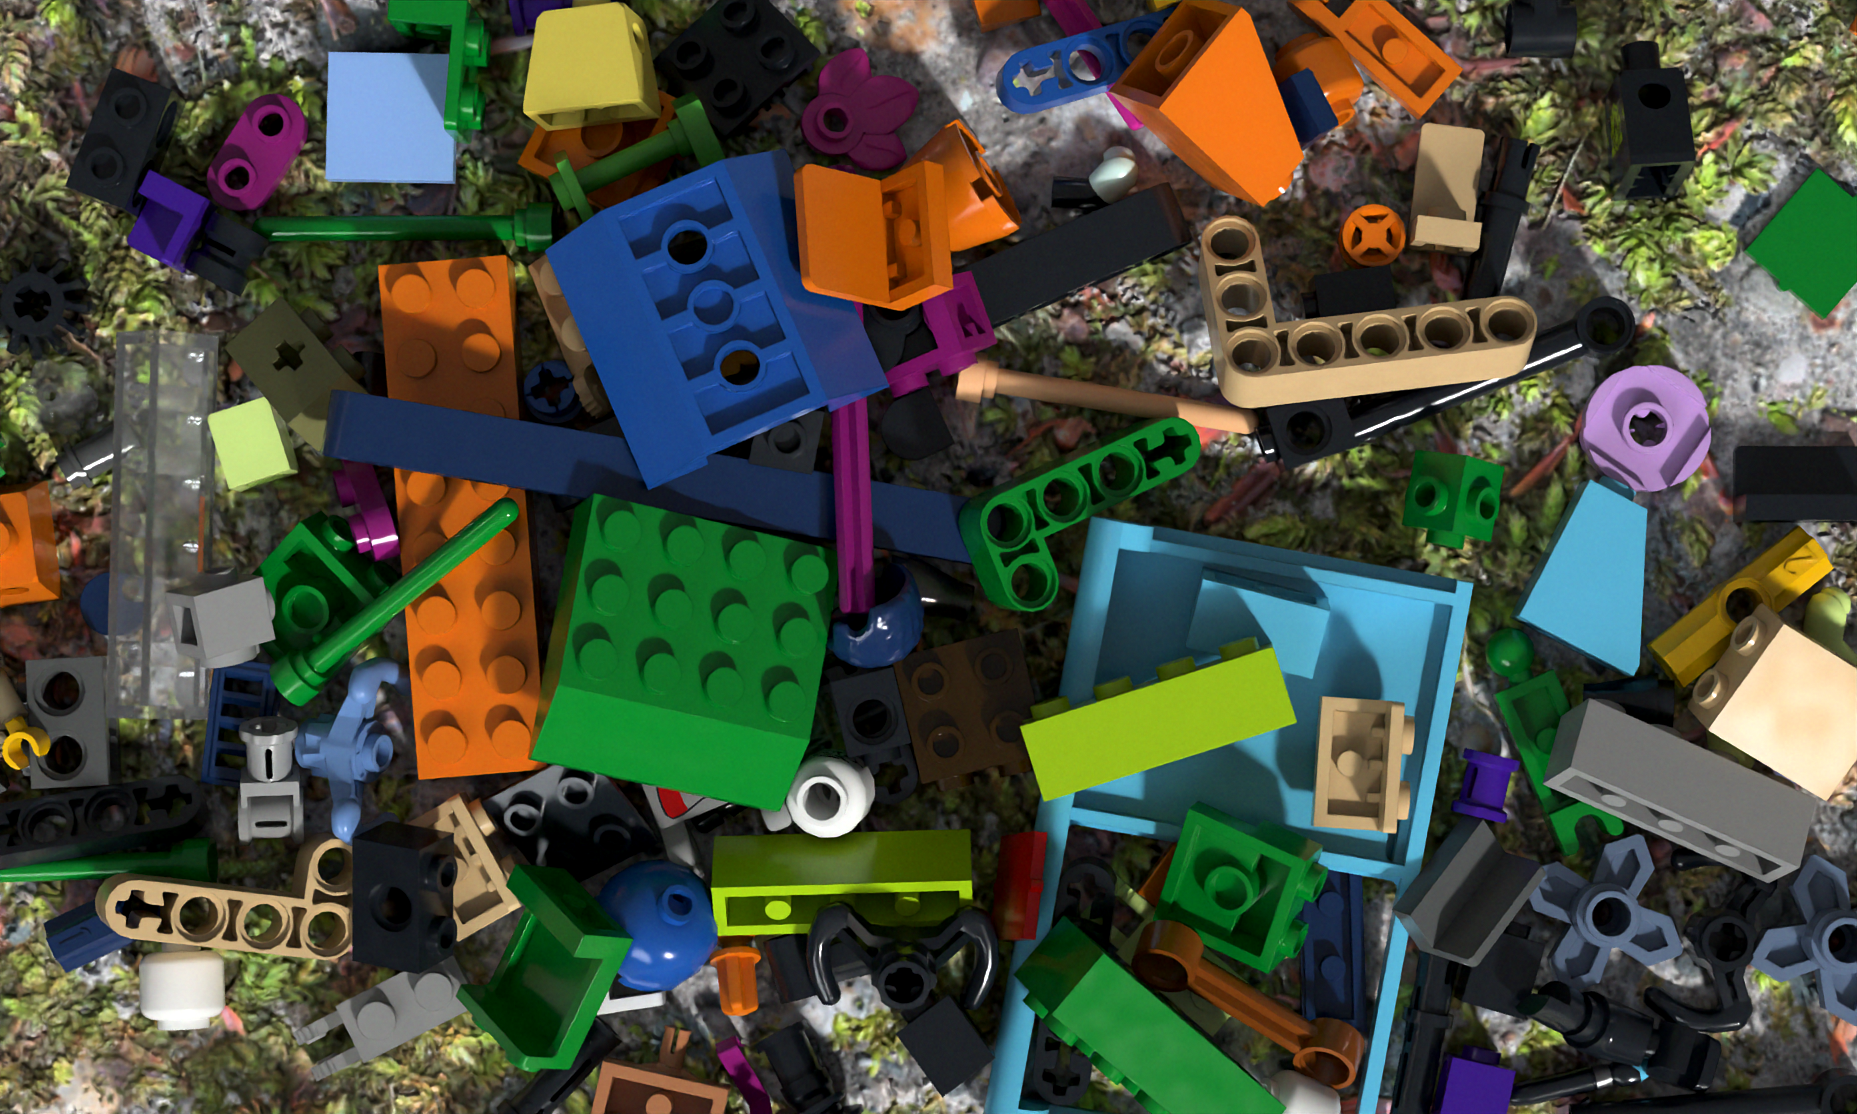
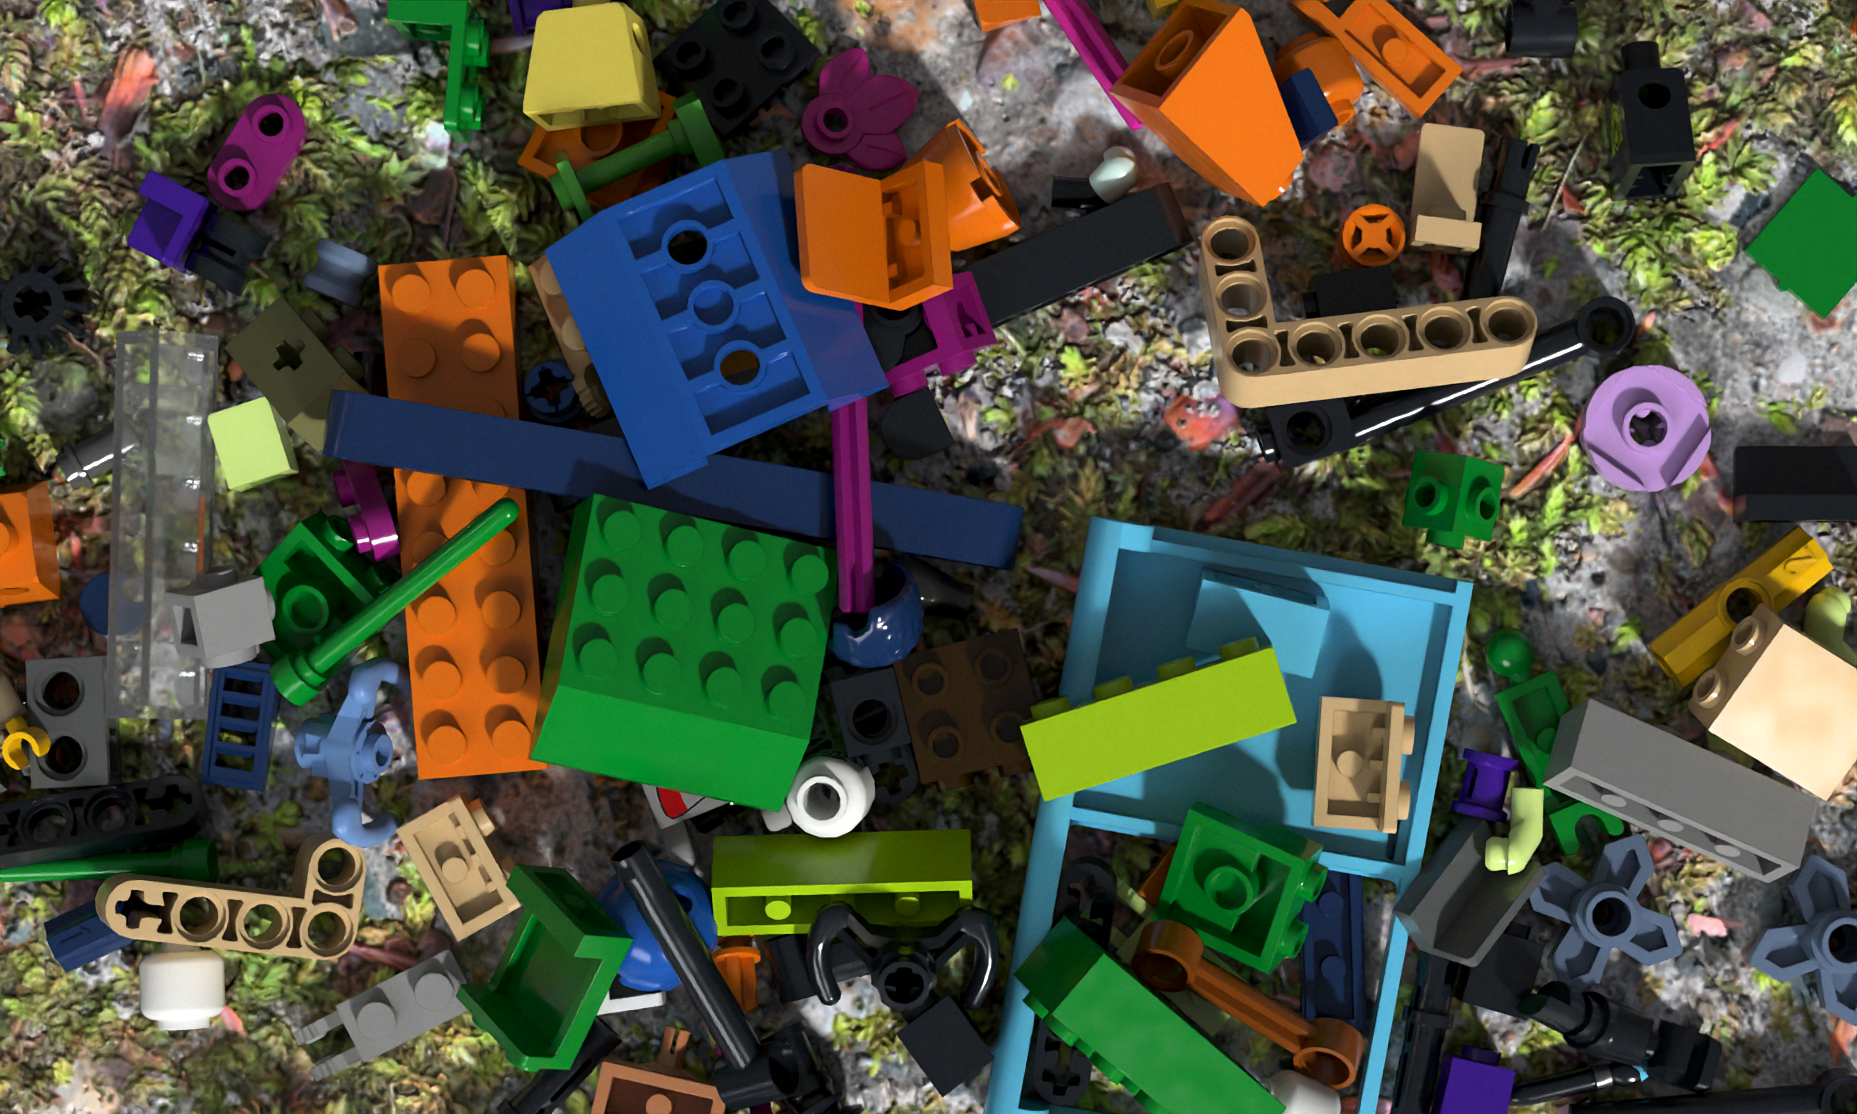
(125, 140): black brick -> none
(270, 792): light grey connector -> none
(340, 273): none -> sand blue wheel
(388, 119): light blue tile -> none
(403, 897): black brick -> none
(529, 227): green piece -> none
(570, 820): black hinge -> none
(747, 1070): none -> black piece
(789, 445): black brick -> none
(987, 379): light nougat piece -> none
(1019, 886): red piece -> none
(1081, 497): green beam -> none
(1106, 43): blue beam -> none
(1524, 833): none -> yellowish green arm
(1592, 578): medium azure slope -> none
(1641, 697): black cone -> none
(1720, 943): black piece -> none

